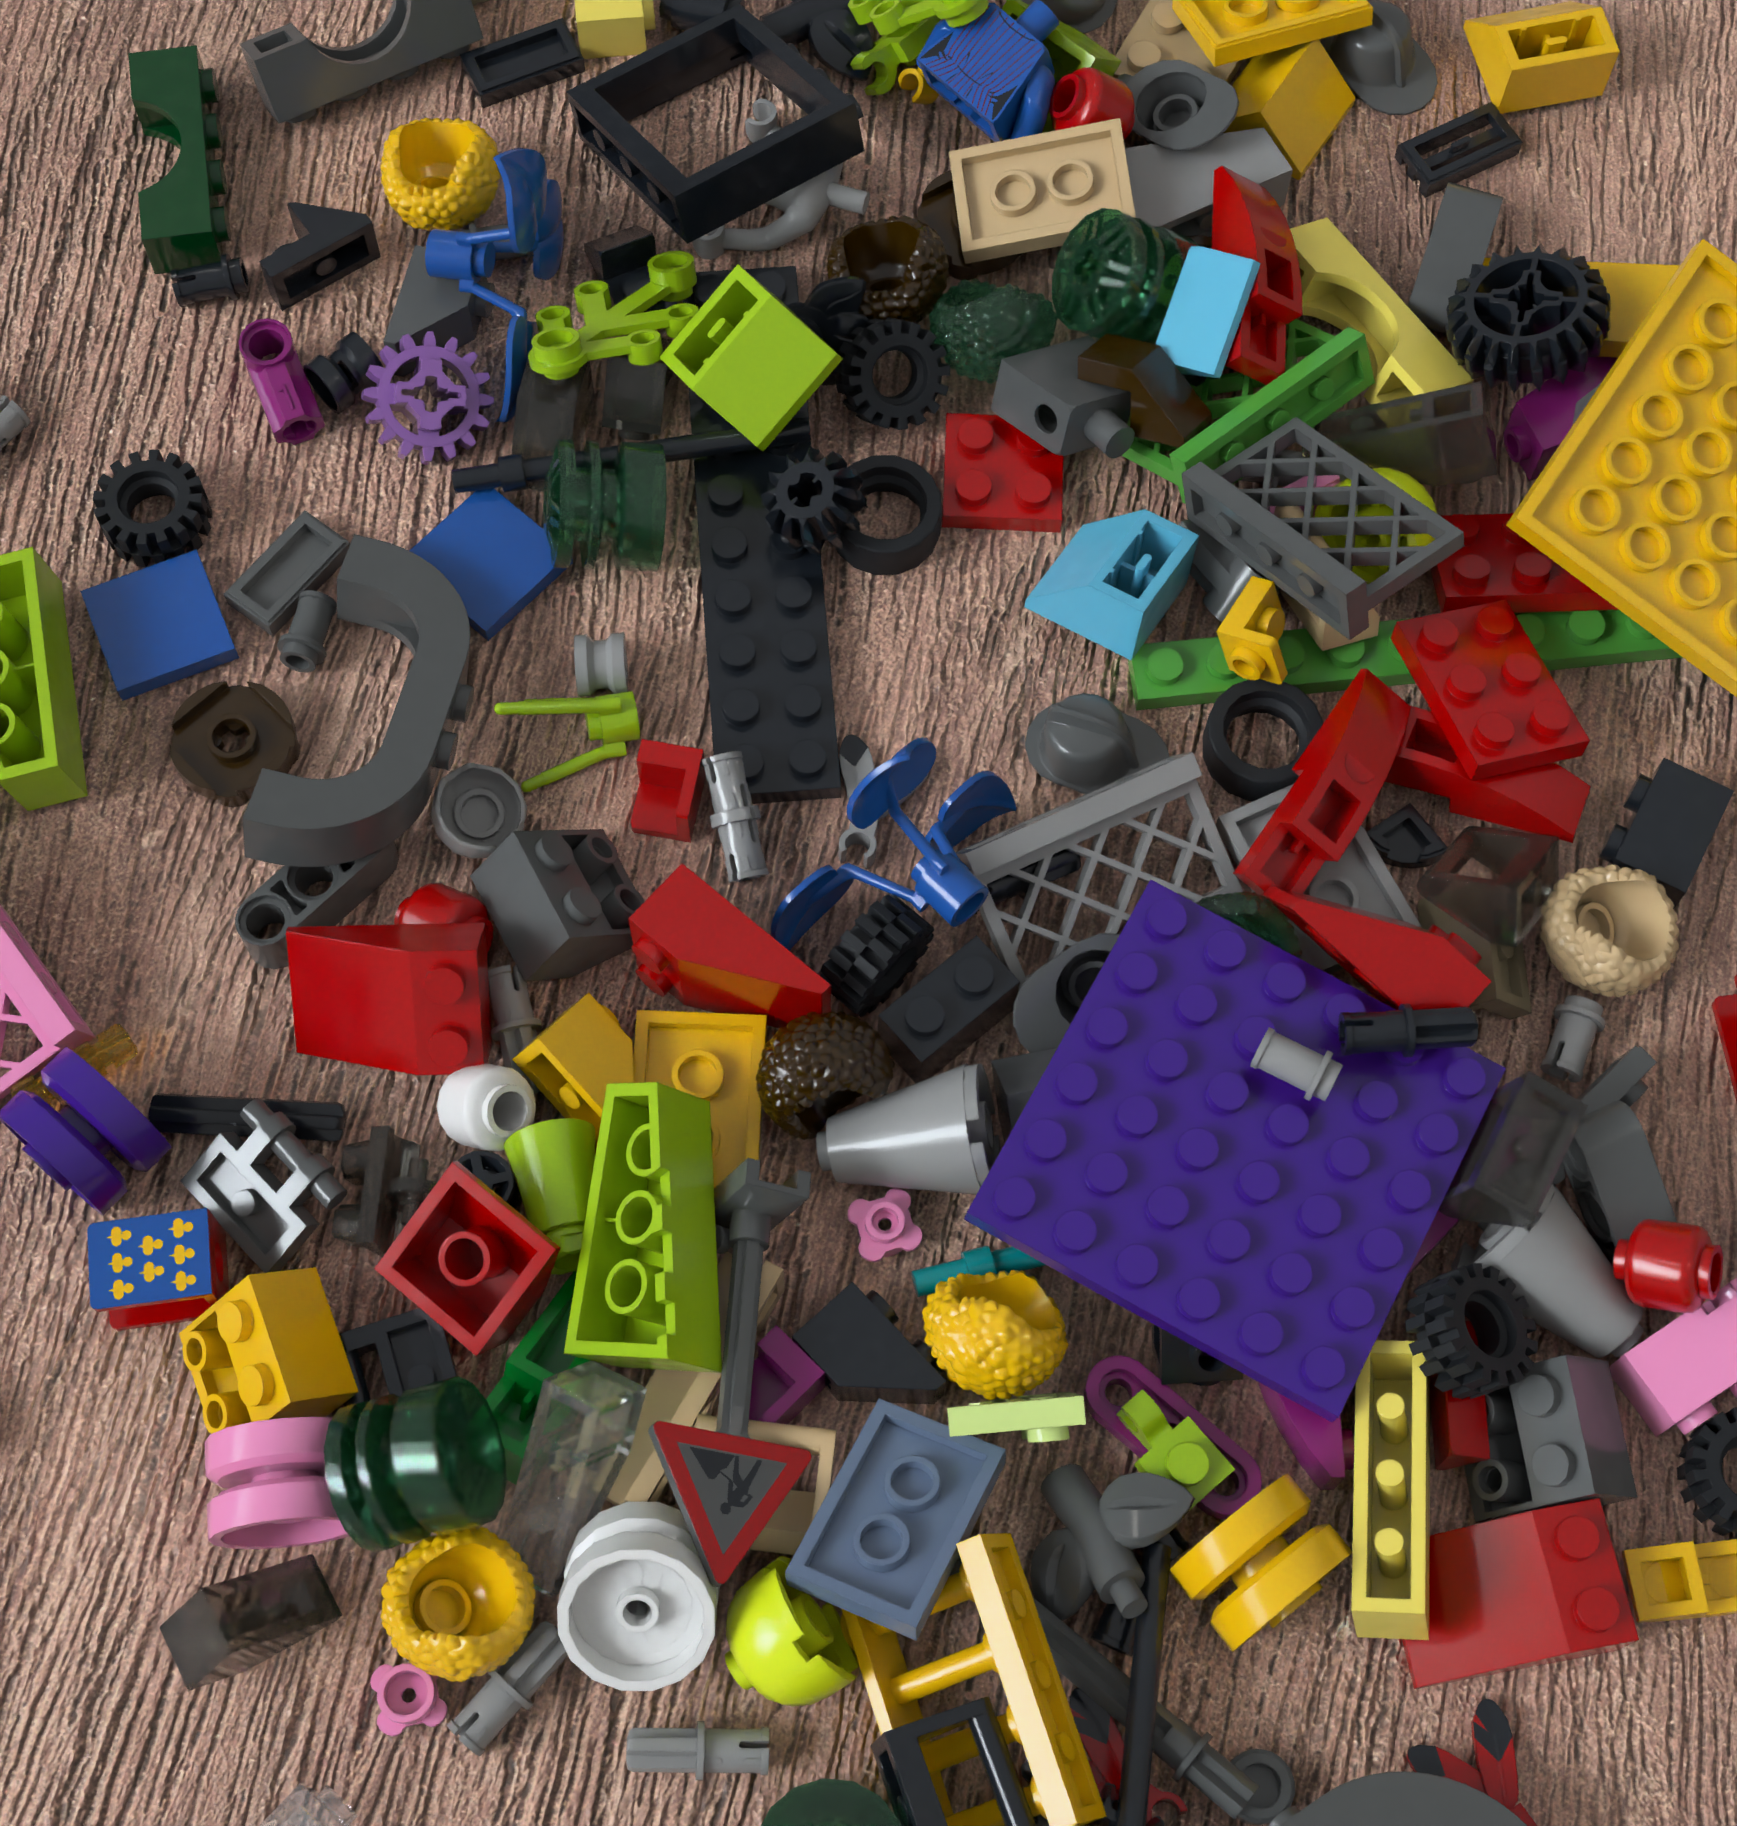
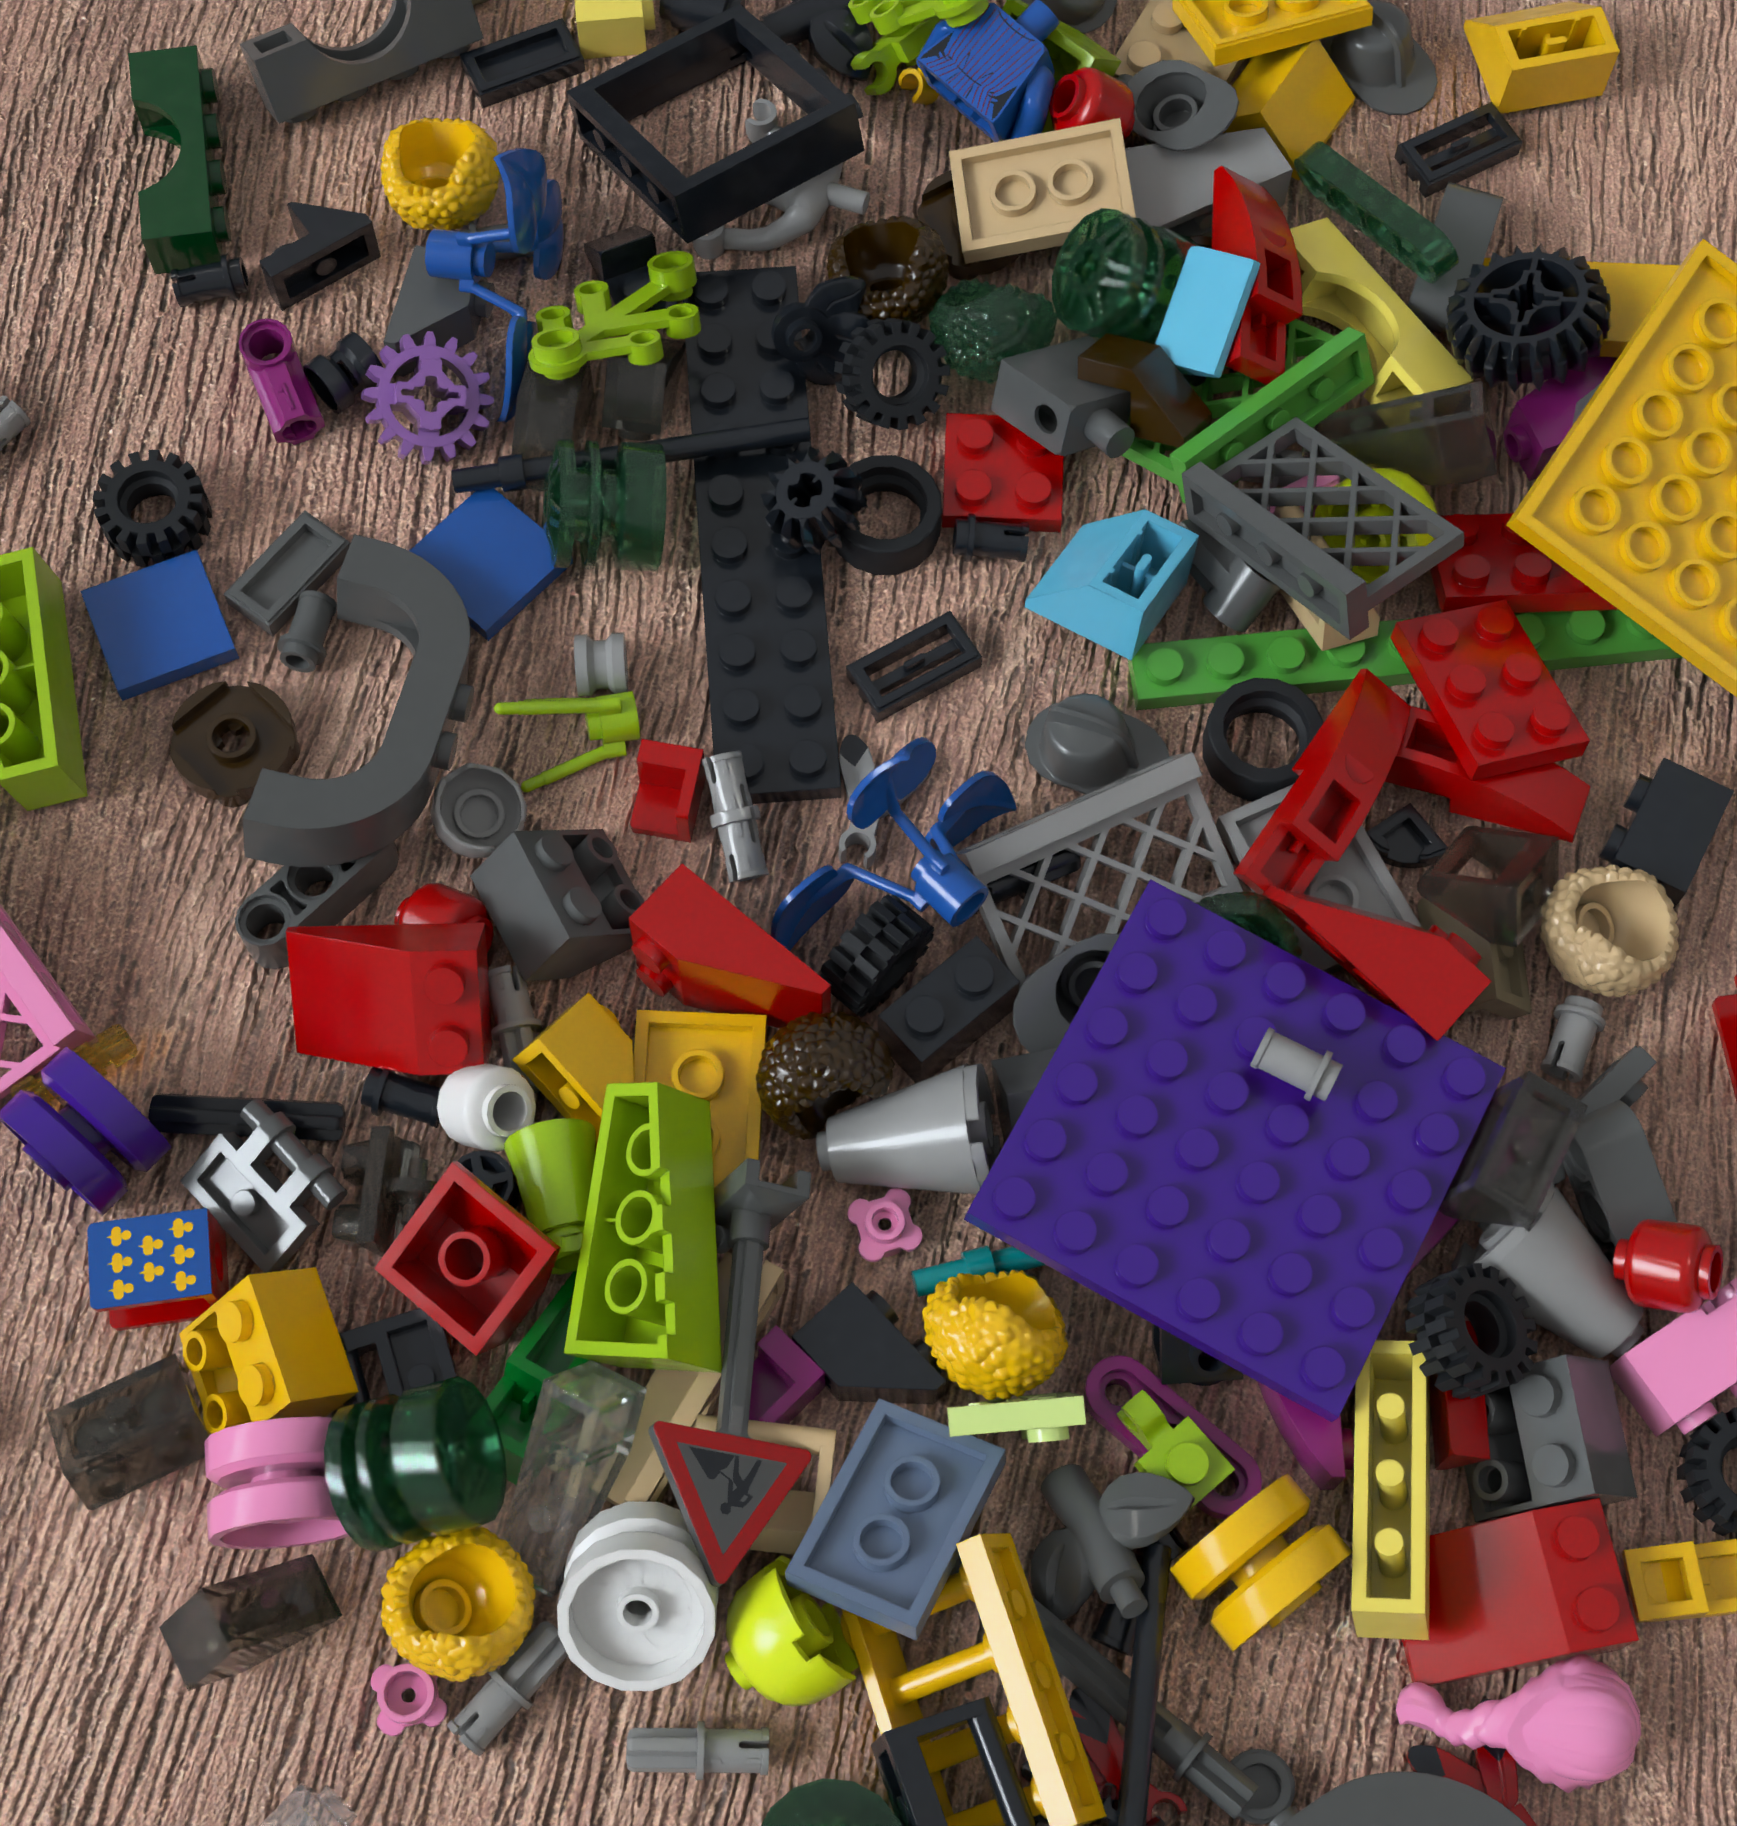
(129, 1433): none -> clear smoke bracket
(400, 1096): none -> black pin
(750, 358): lime slope -> none
(926, 684): none -> black tile
(989, 539): none -> black pin
(1252, 633): yellow bracket -> none
(1376, 212): none -> clear green beam
(1407, 1030): black axle -> none
(1563, 1726): none -> bright pink hair

